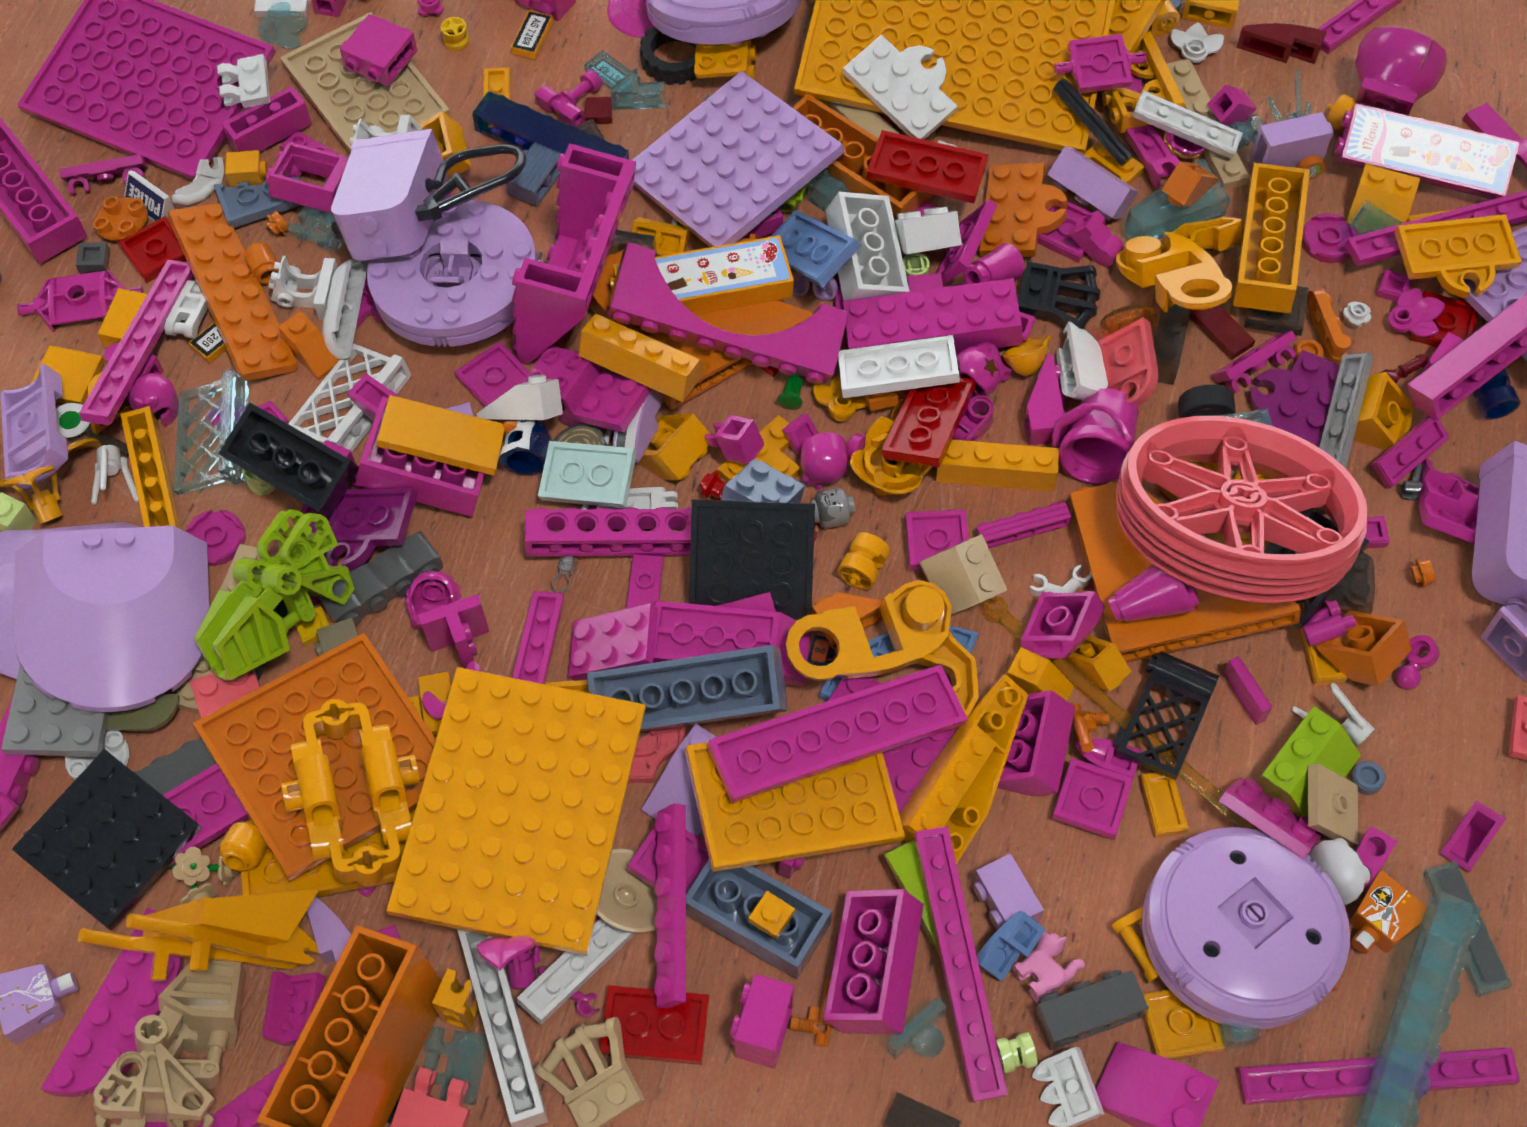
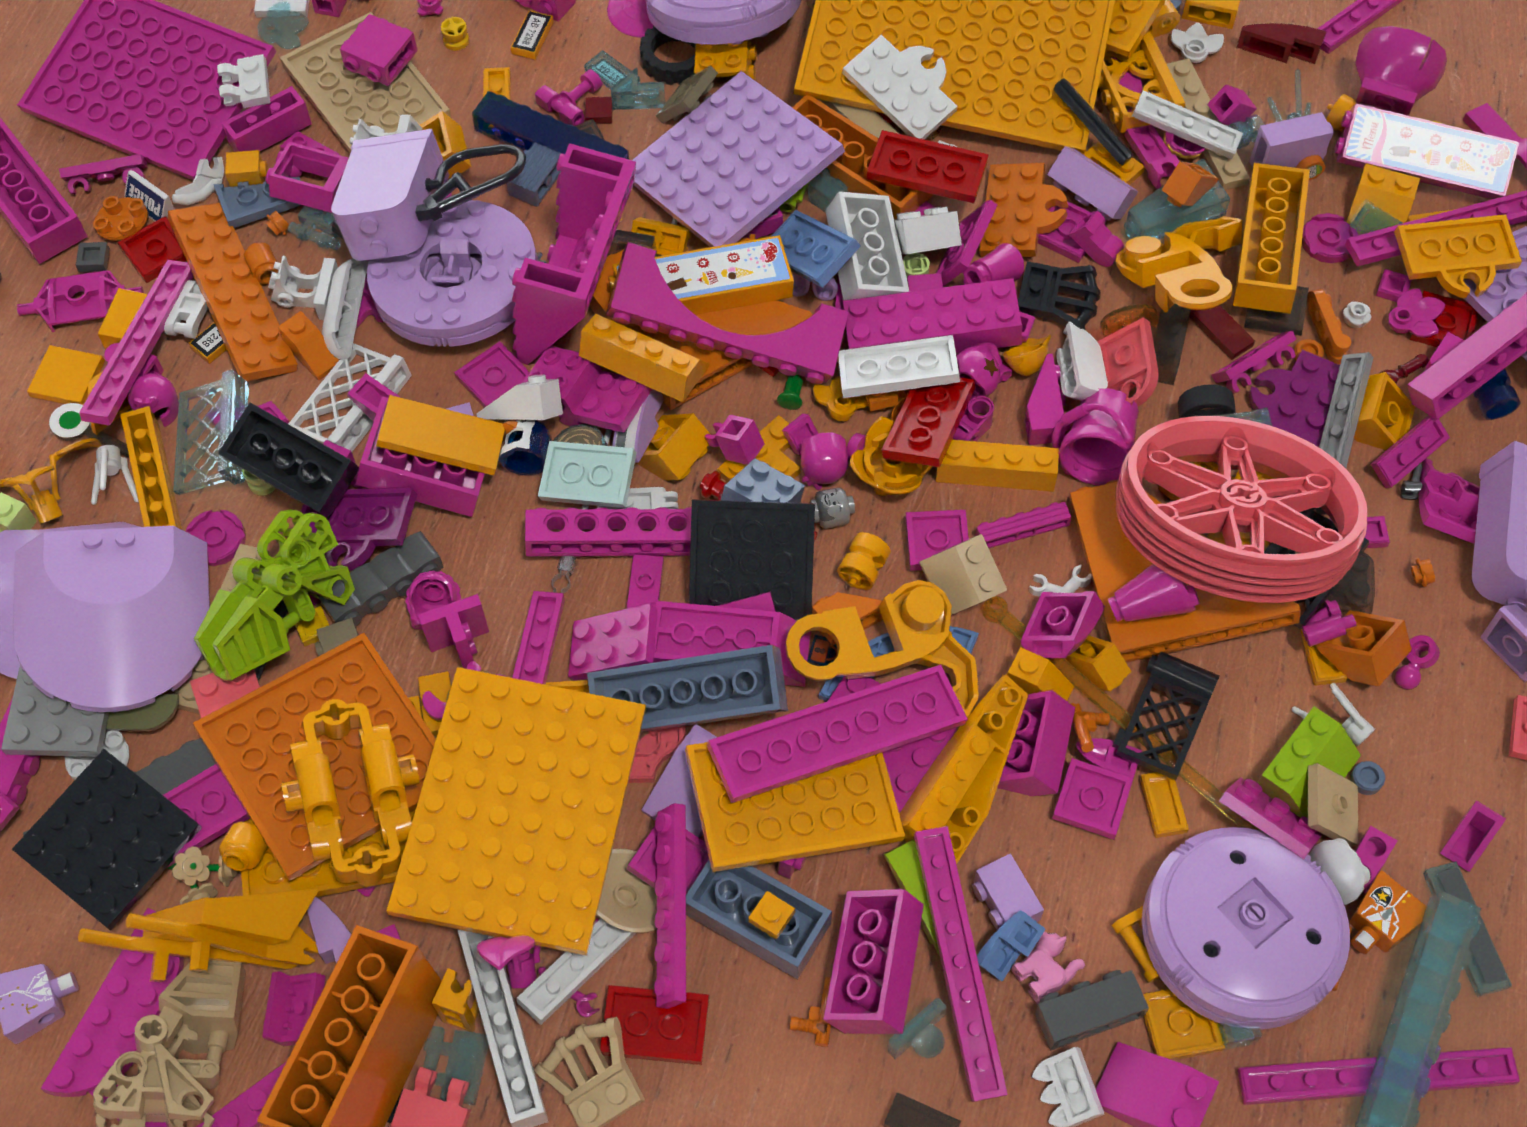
(31, 427): lavender piece -> none
(687, 95): none -> dark tan plate
(764, 1020): dark pink piece -> none
(1016, 1052): yellowish green wheel -> none
(1100, 63): dark pink plate -> none
(1247, 690): dark pink tile -> none

